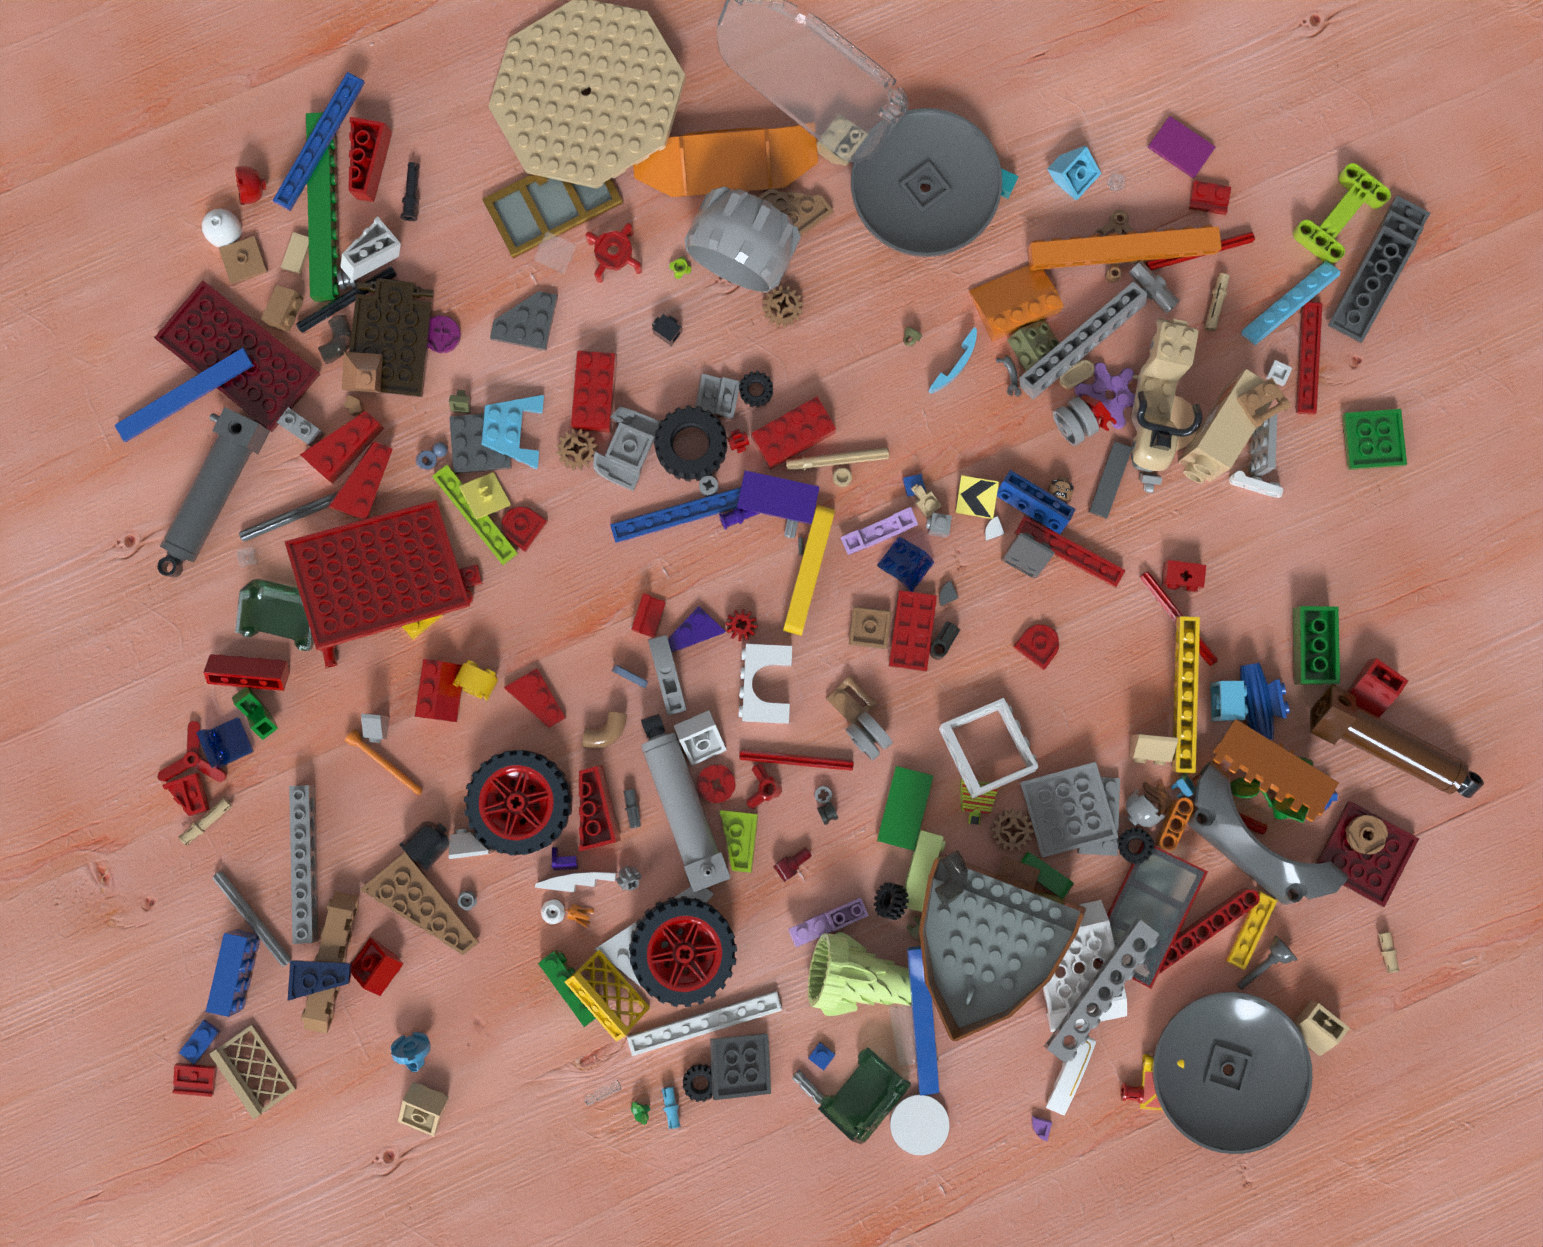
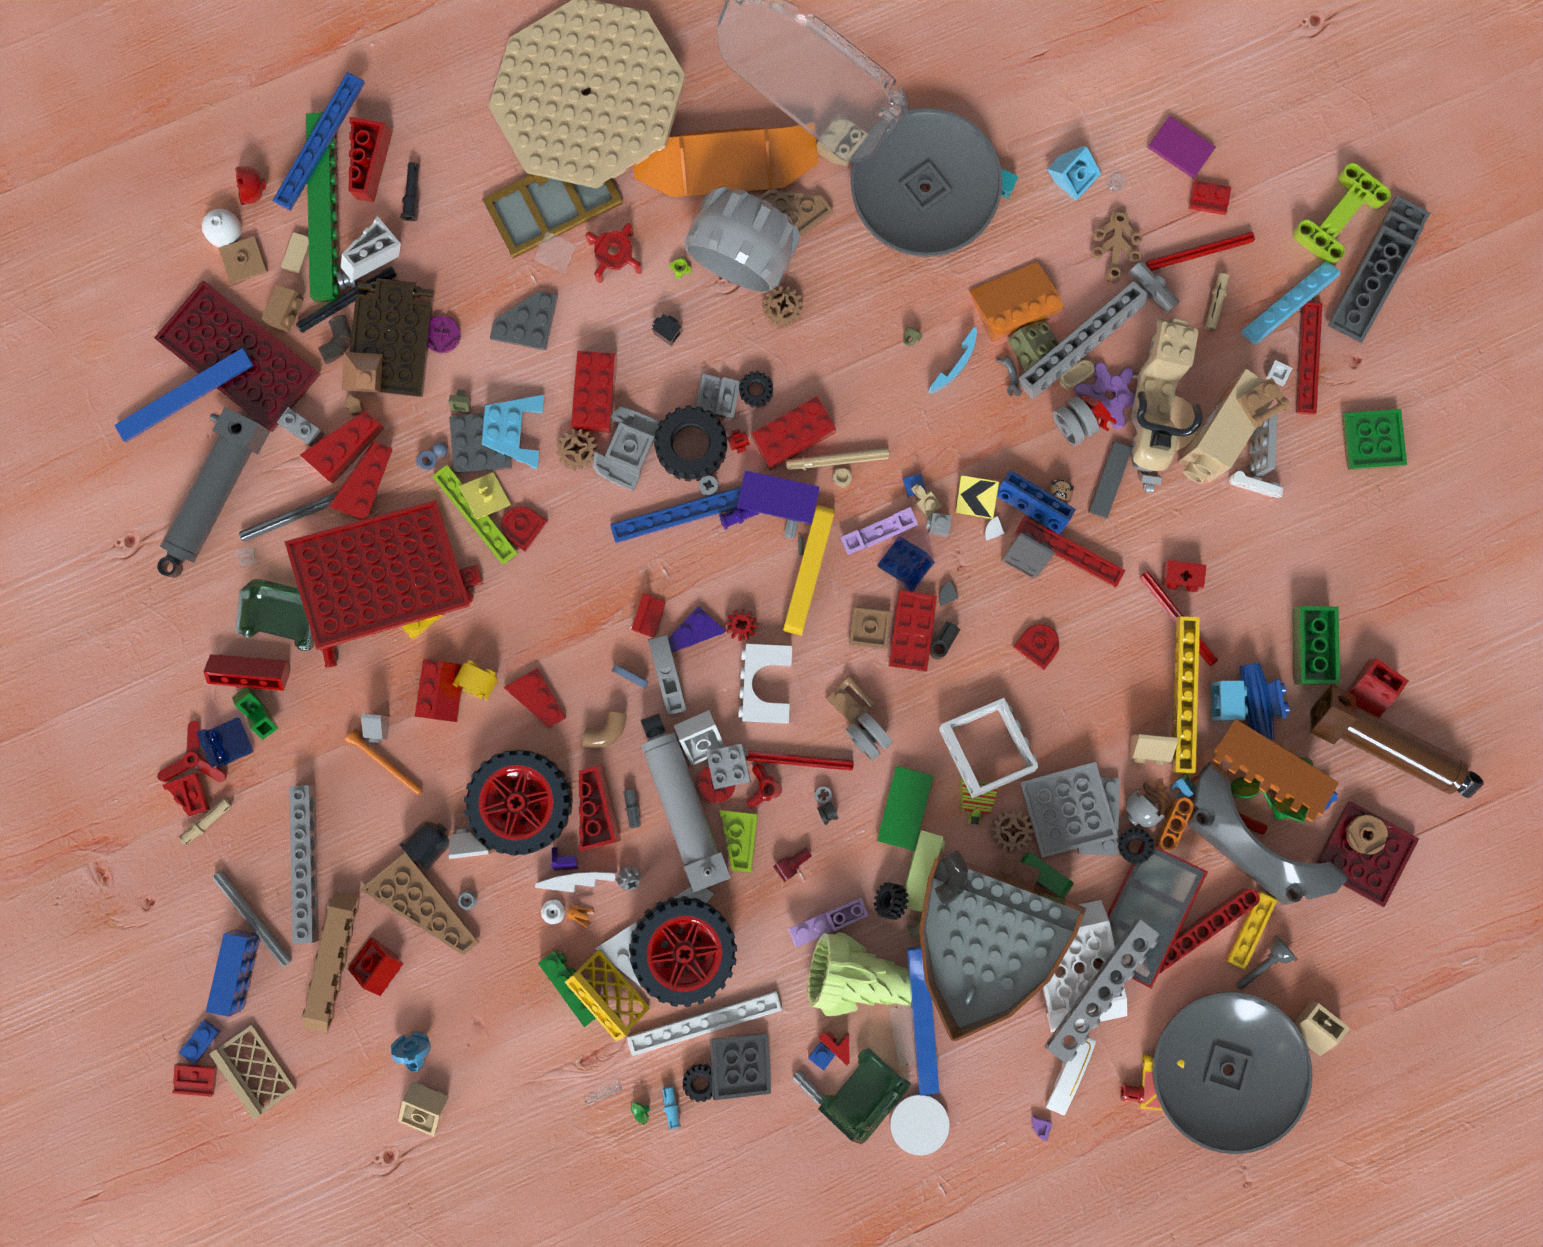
(316, 976): dark blue wing -> none
(728, 766): none -> light grey hinge
(840, 1049): none -> red slope
(1124, 248): orange brick -> none
(1388, 952): tan pin -> none

